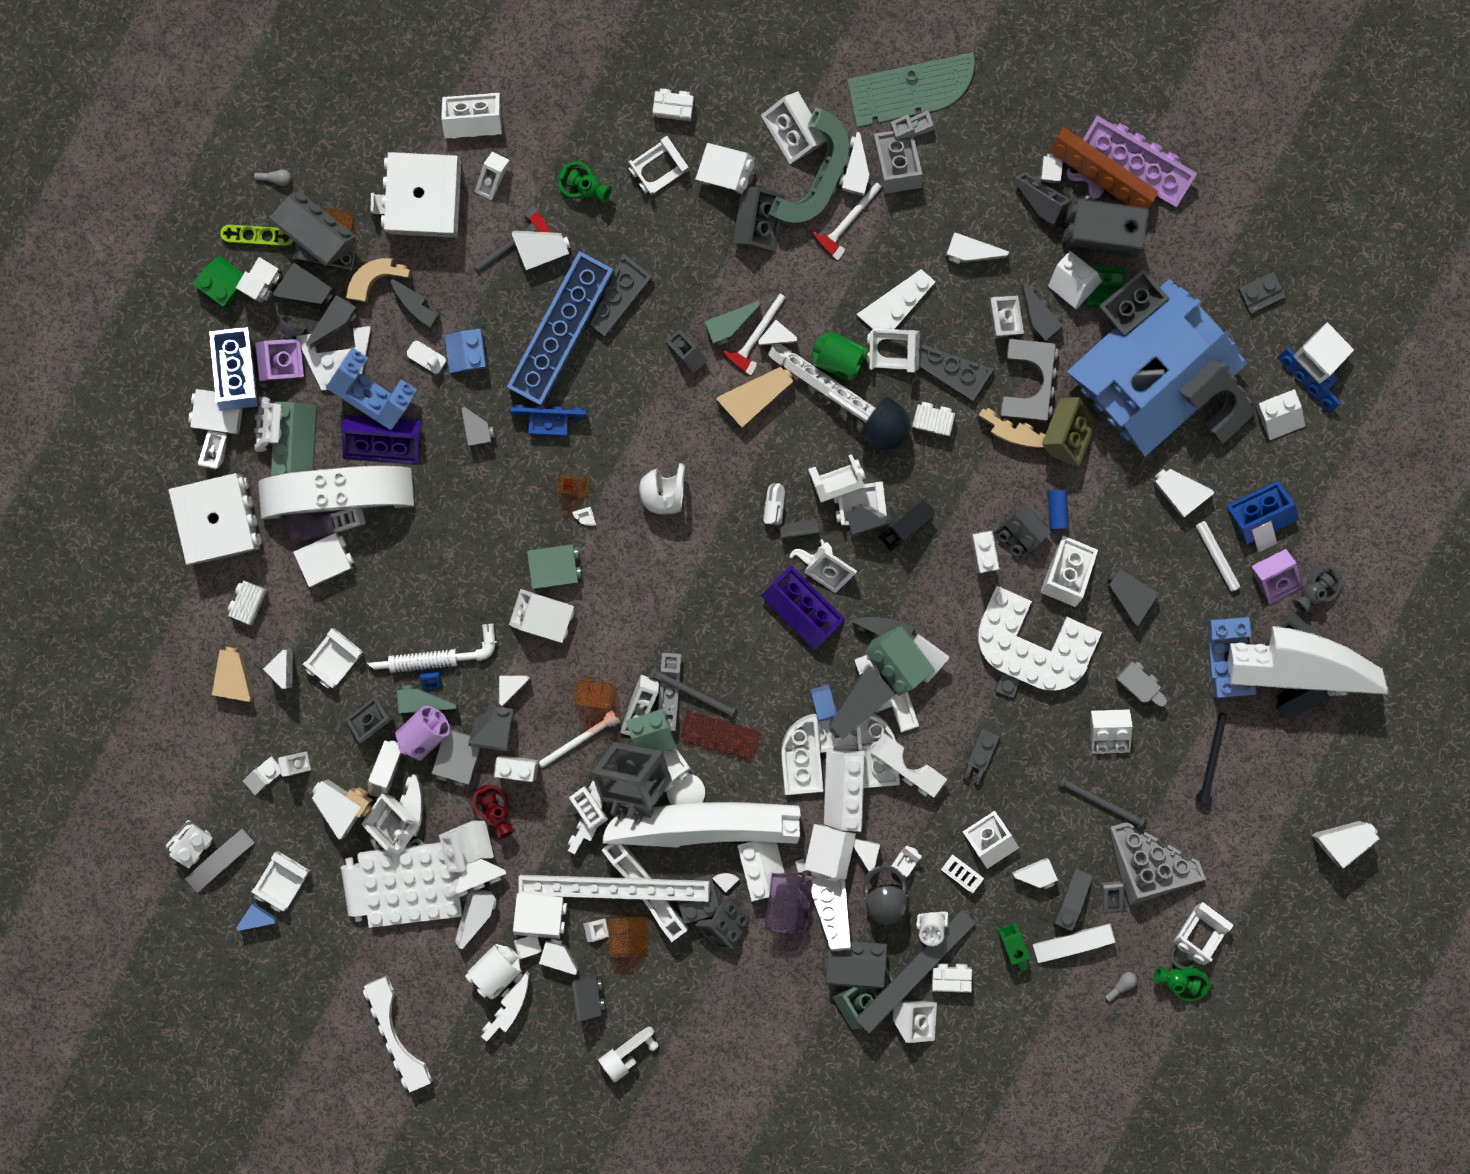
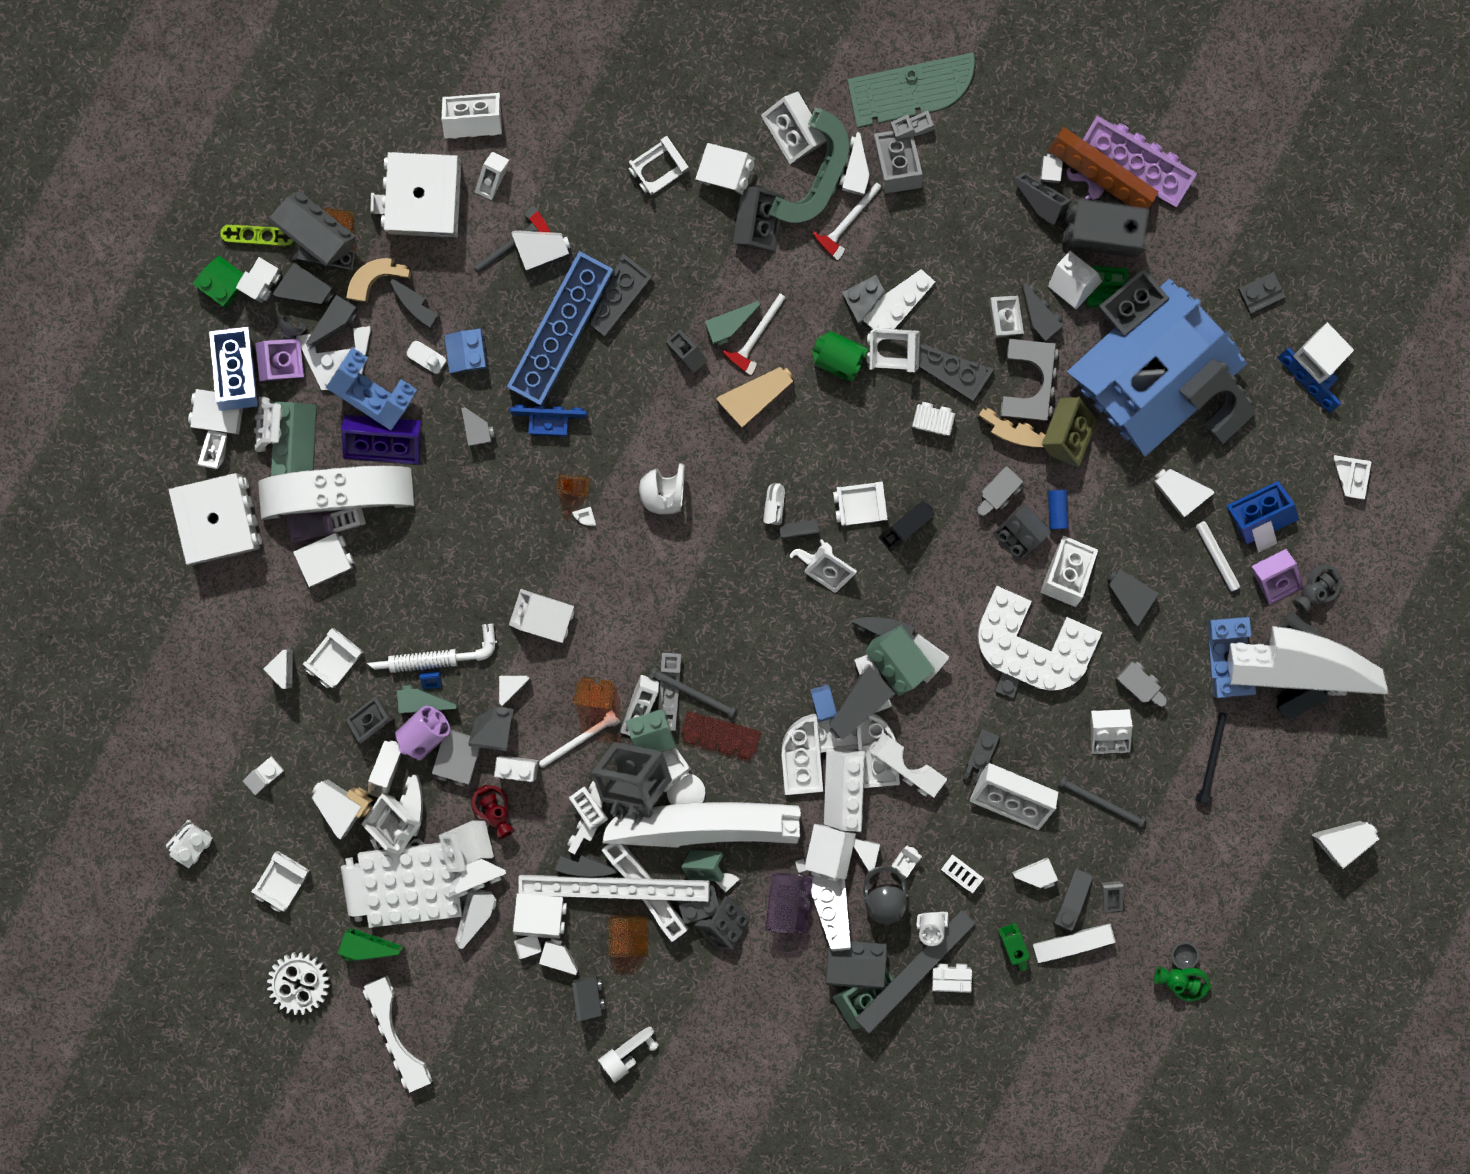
(219, 860): light grey slope -> none
(231, 676): tan slope -> none
(247, 602): white brick -> none
(256, 917): medium blue slope -> none
(278, 177): light grey piece -> none
(293, 1000): none -> white gear
(294, 764): white slope -> none
(361, 945): none -> green slope
(495, 971): white cylinder -> none
(513, 1001): white slope -> none
(554, 566): sand green brick -> none
(584, 867): none -> dark grey slope
(588, 185): green piece -> none
(596, 930): white slope -> none
(673, 105): white brick -> none
(703, 865): none -> sand green panel
(759, 863): white slope -> none
(777, 335): white slope -> none
(802, 607): dark purple slope -> none
(838, 481): white panel -> none
(863, 297): none -> dark grey wing
(866, 519): dark grey slope -> none
(884, 426): piece -> none
(904, 712): white tile -> none
(915, 1020): white slope -> none
(968, 250): white slope -> none
(984, 552): white brick -> none
(991, 839): white slope -> none
(998, 491): none -> light grey hinge
(1014, 796): none -> white slope
(1126, 982): light grey piece -> none
(1149, 868): light grey slope -> none
(1214, 920): white panel -> none
(1281, 414): white slope -> none
(1353, 476): none -> white wing

